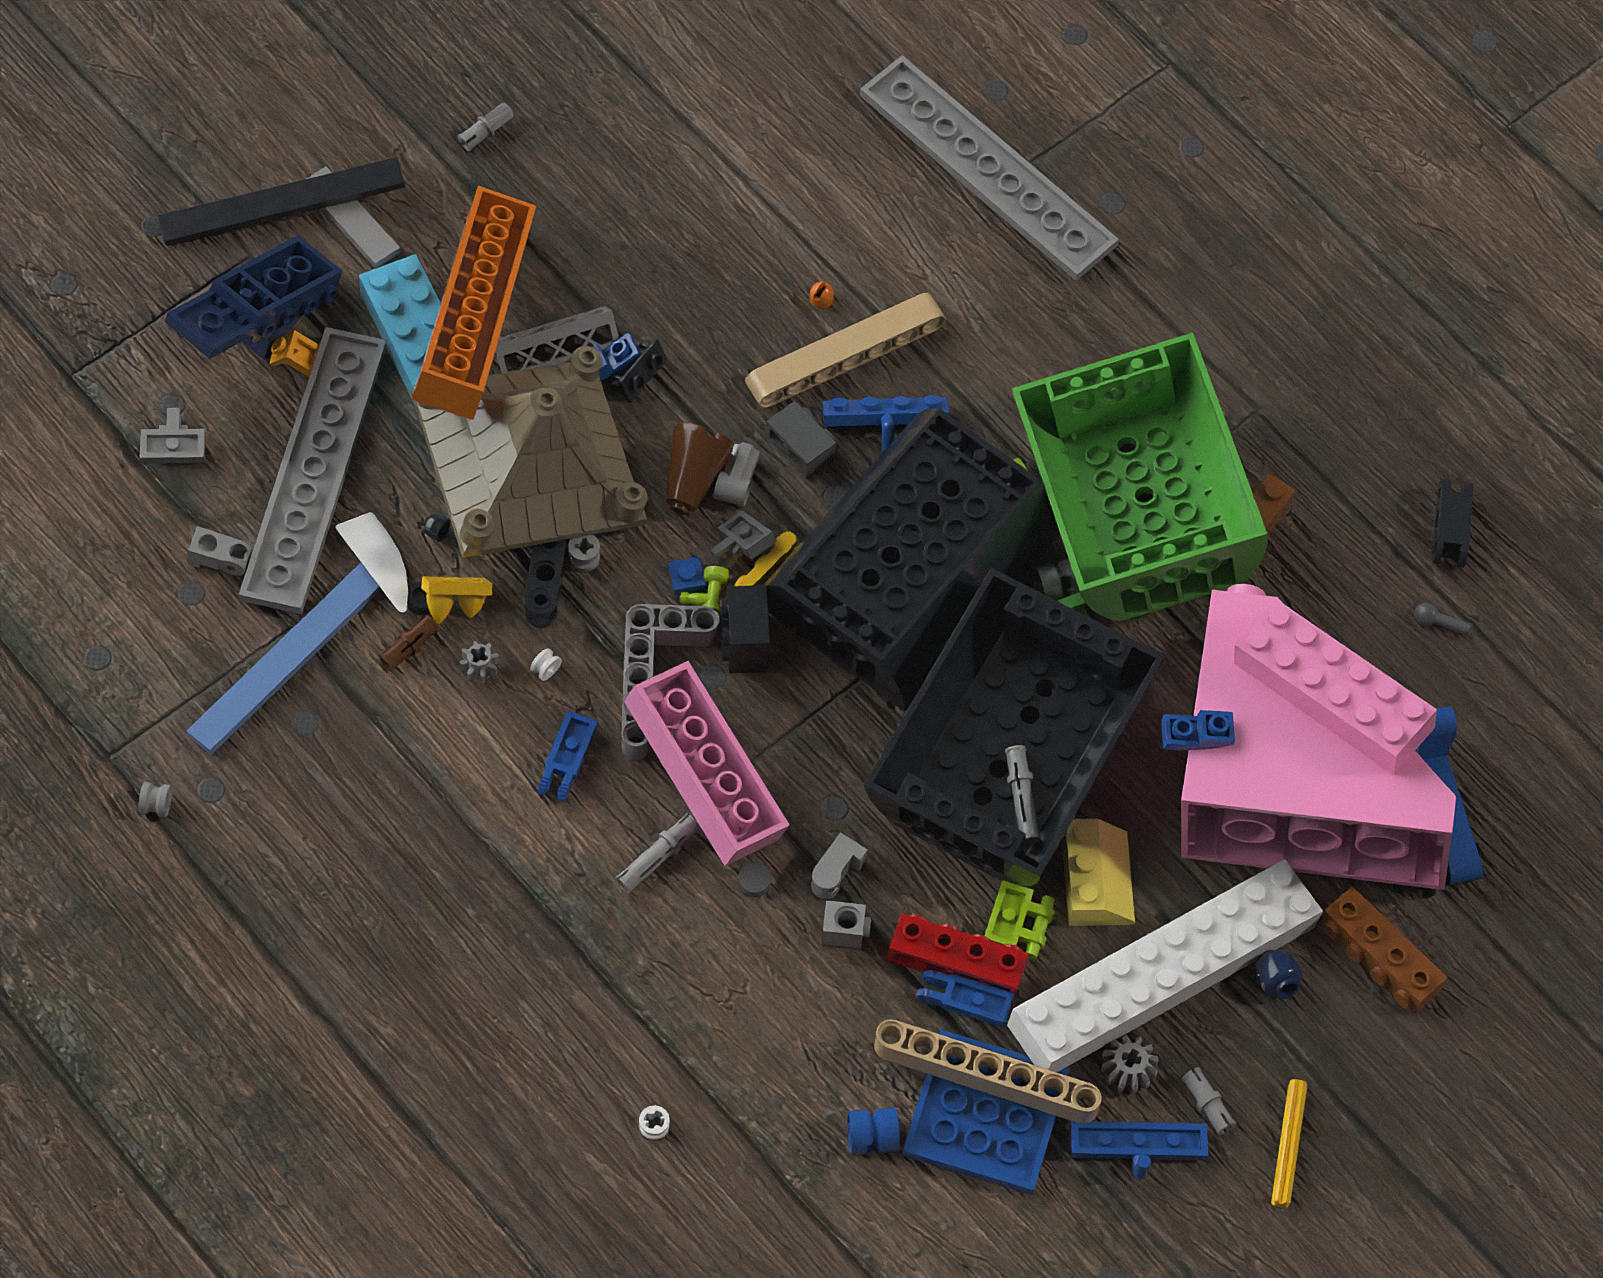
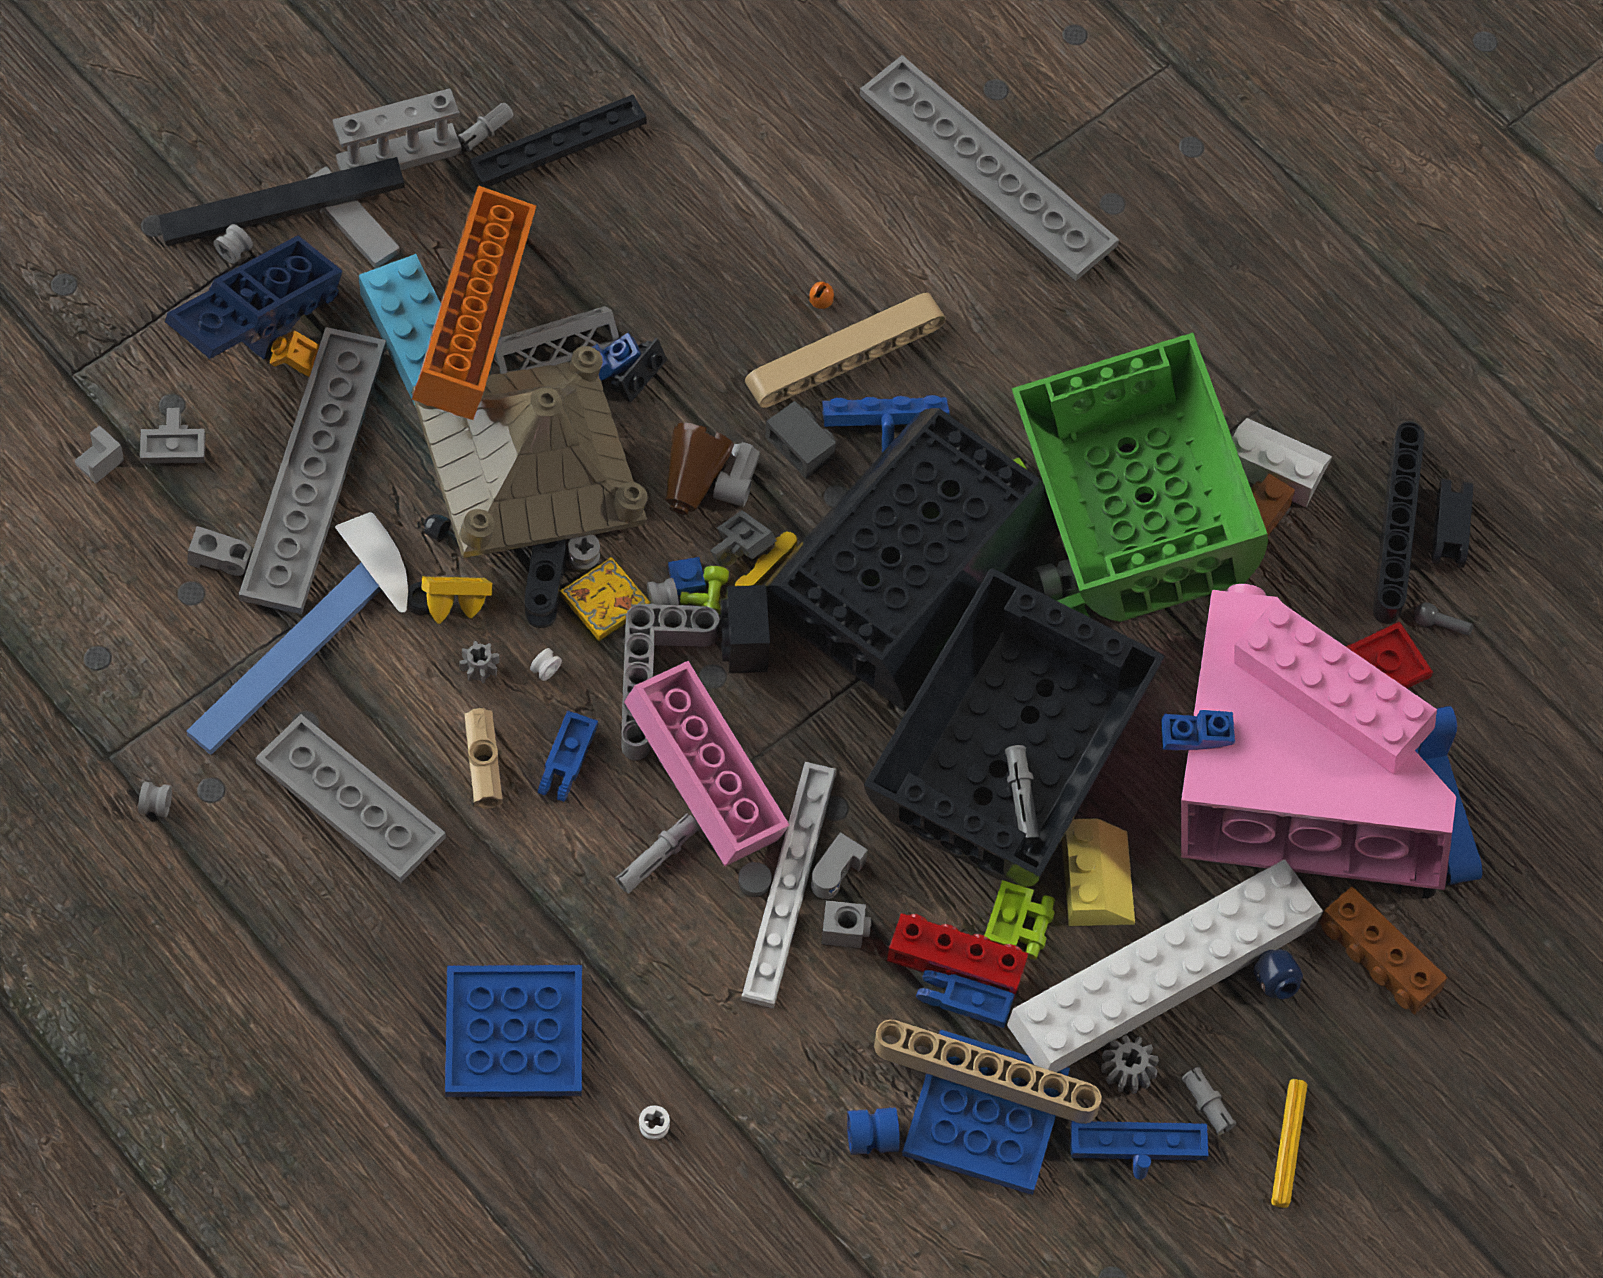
(101, 457): none -> light grey panel
(233, 243): none -> light grey wheel
(350, 798): none -> light grey plate
(407, 115): none -> light grey fence
(408, 643): reddish brown pin -> none
(484, 774): none -> tan piece
(514, 1031): none -> blue plate
(557, 141): none -> black plate
(603, 598): none -> yellow tile
(662, 593): none -> light grey wheel
(788, 885): none -> white tile
(1285, 458): none -> white slope
(1394, 654): none -> red tile
(1398, 534): none -> black beam

